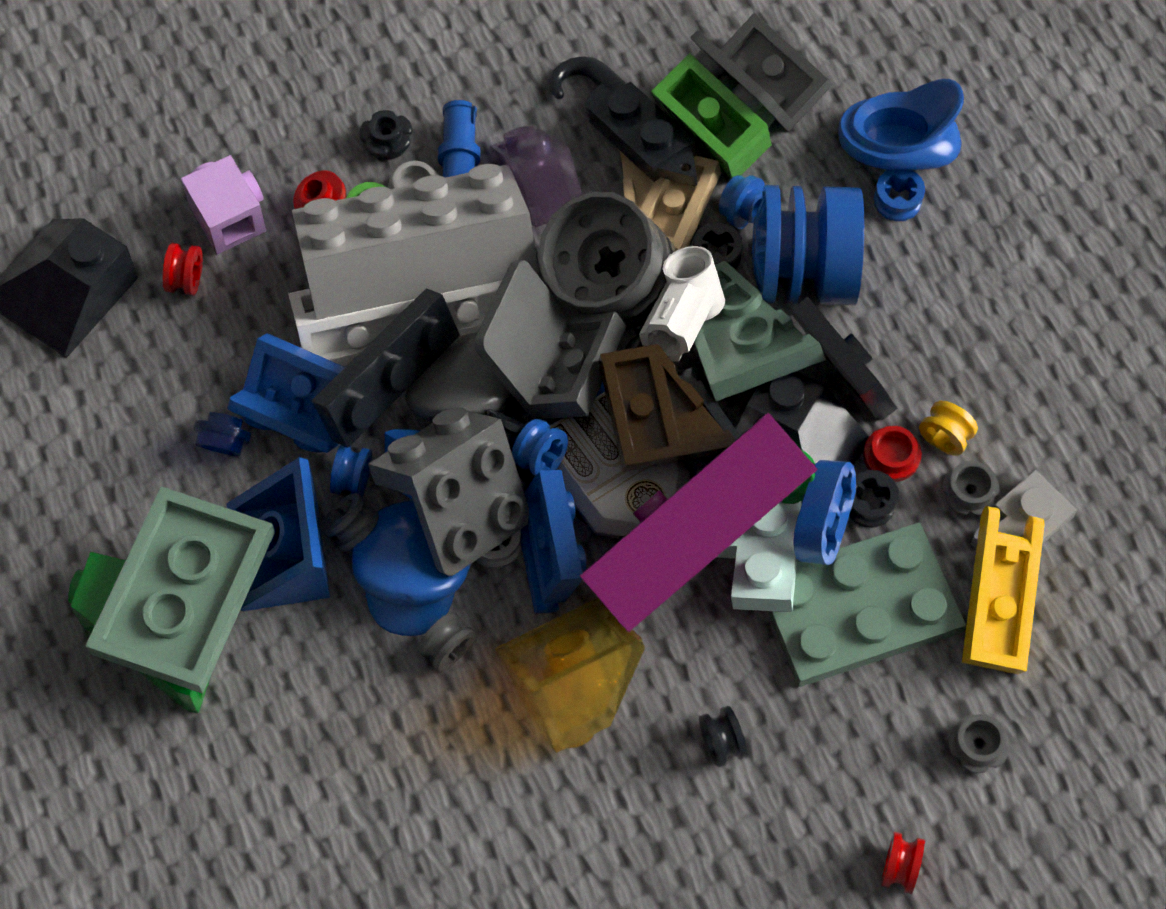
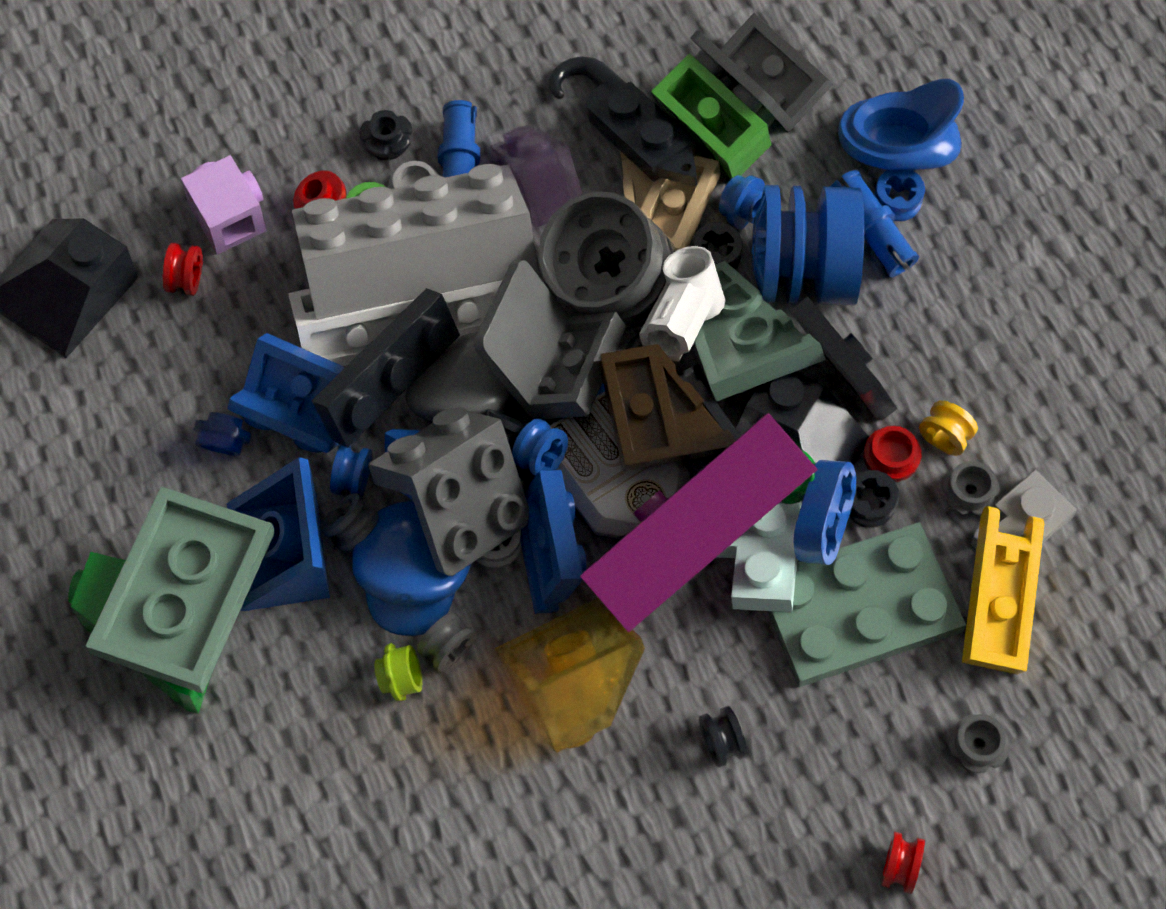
(398, 672): none -> lime plate
(880, 229): none -> blue pin

